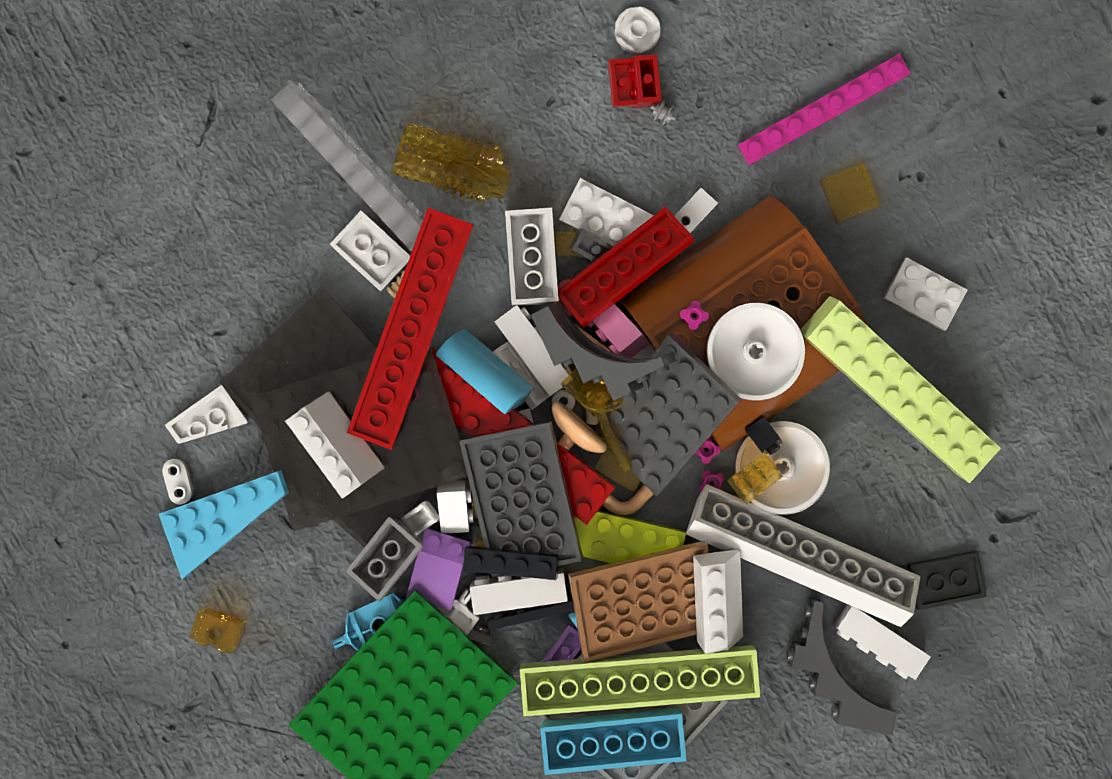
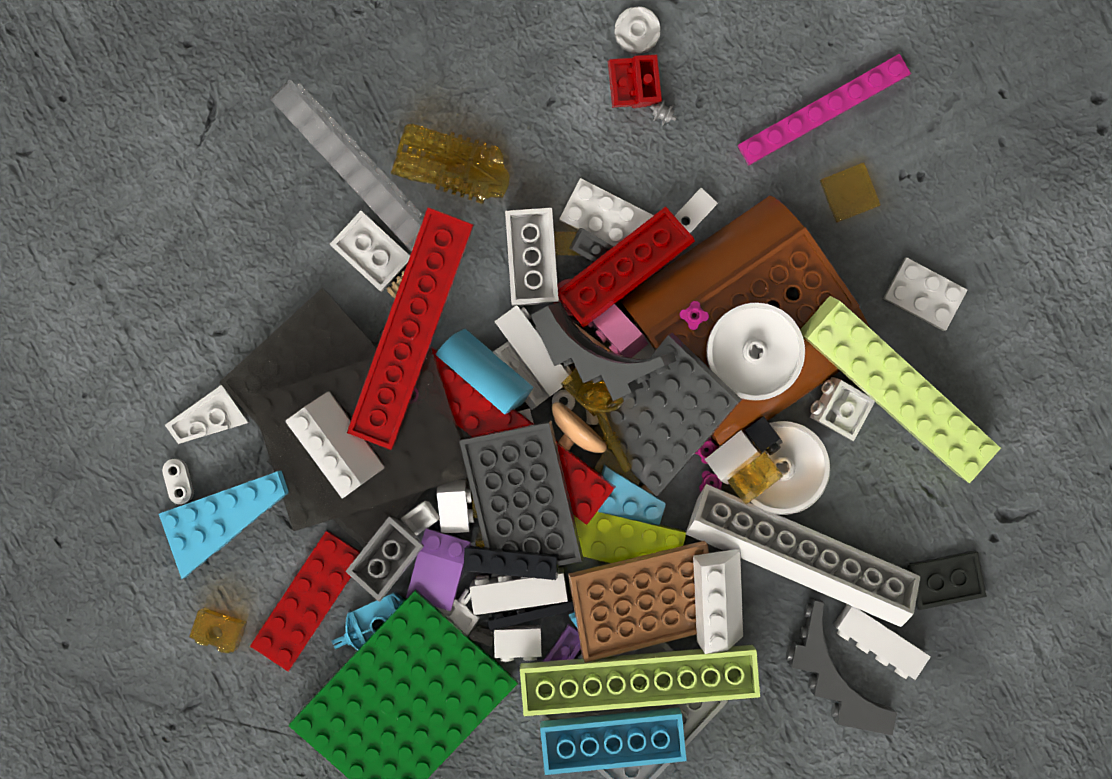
(306, 601): none -> red plate
(518, 642): none -> white brick
(631, 500): none -> medium azure wing
(733, 456): none -> white brick
(841, 408): none -> white plate

